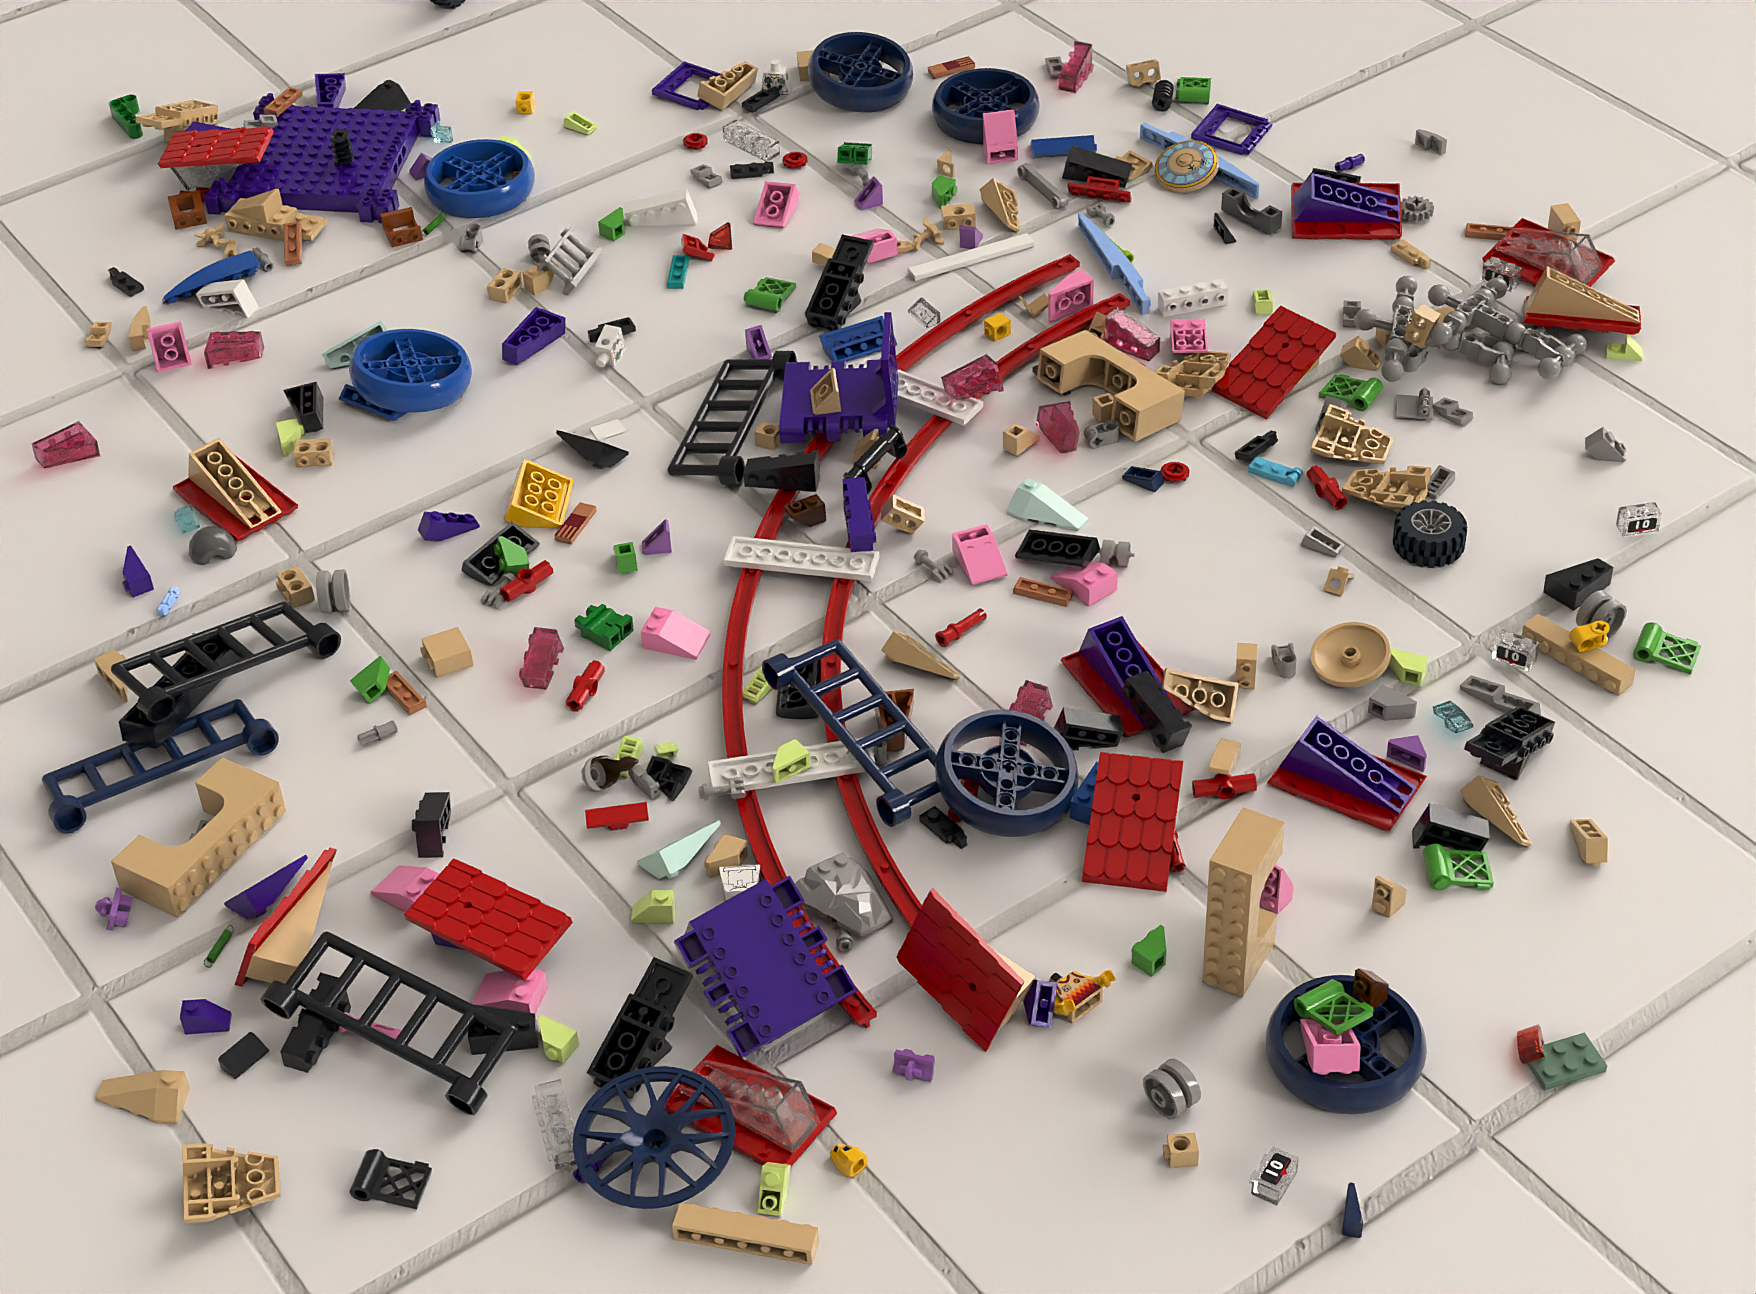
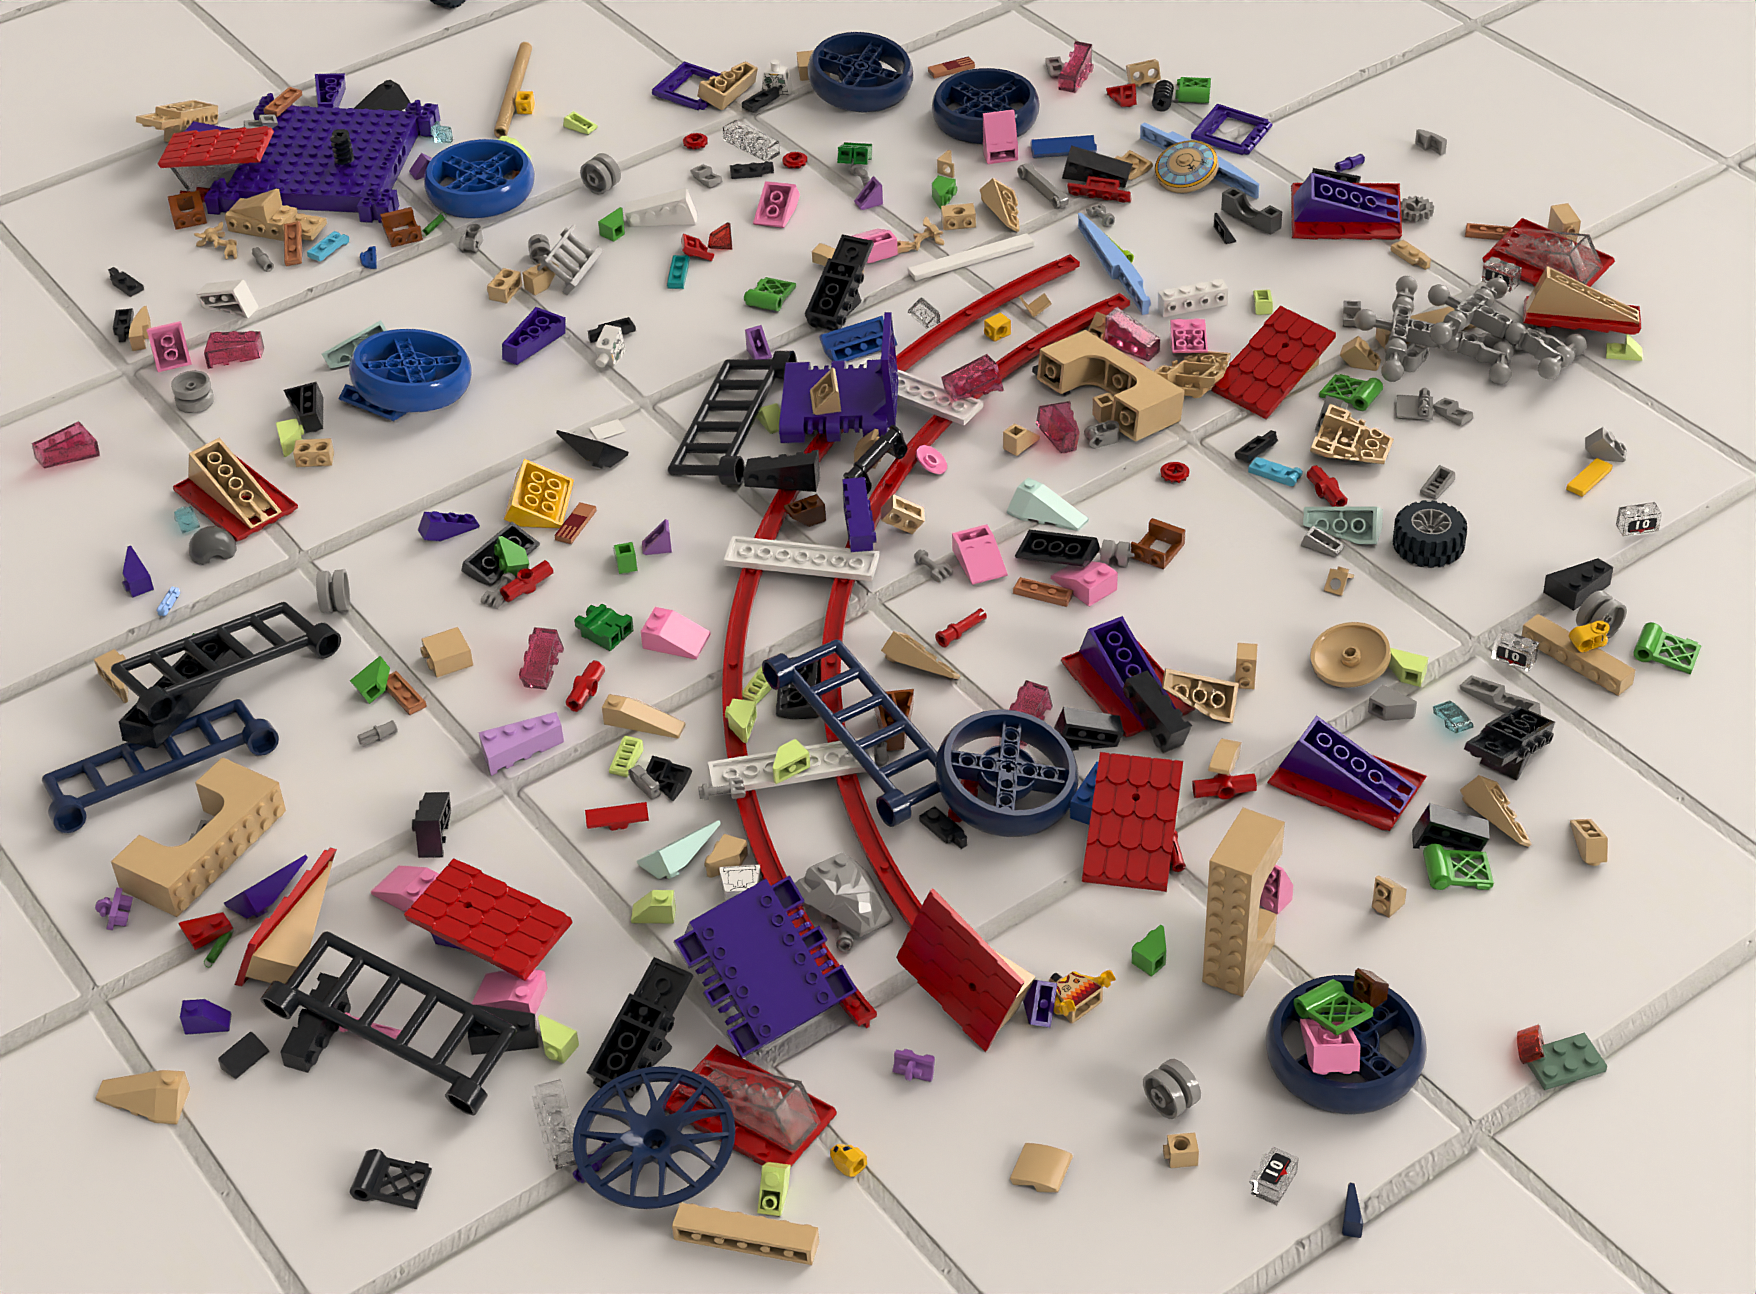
(99, 334): tan slope -> none
(122, 322): none -> black hinge
(123, 112): green beam -> none
(192, 391): none -> light grey wheel
(205, 929): none -> red wing
(224, 270): blue wedge -> none
(225, 1181): tan wedge -> none
(295, 587): tan brick -> none
(327, 246): none -> medium azure plate
(369, 258): none -> blue tile
(514, 85): none -> tan piece
(520, 740): none -> lavender wedge
(600, 173): none -> light grey wheel
(604, 771): piece -> none
(639, 716): none -> tan wedge
(666, 749): yellowish green slope -> none
(741, 717): none -> yellowish green slope
(767, 436): tan brick -> none
(770, 417): none -> yellowish green slope
(931, 459): none -> bright pink dish
(969, 237): medium lavender slope -> none
(1041, 1167): none -> tan slope
(1070, 296): bright pink slope -> none
(1123, 95): none -> red wing
(1145, 478): dark blue slope -> none
(1165, 533): none -> dark orange panel
(1284, 660): light grey piece -> none
(1352, 524): none -> light aqua wedge
(1389, 489): tan wedge -> none
(1408, 751): medium lavender slope -> none
(1419, 328): tan brick -> none
(1589, 477): none -> yellow tile

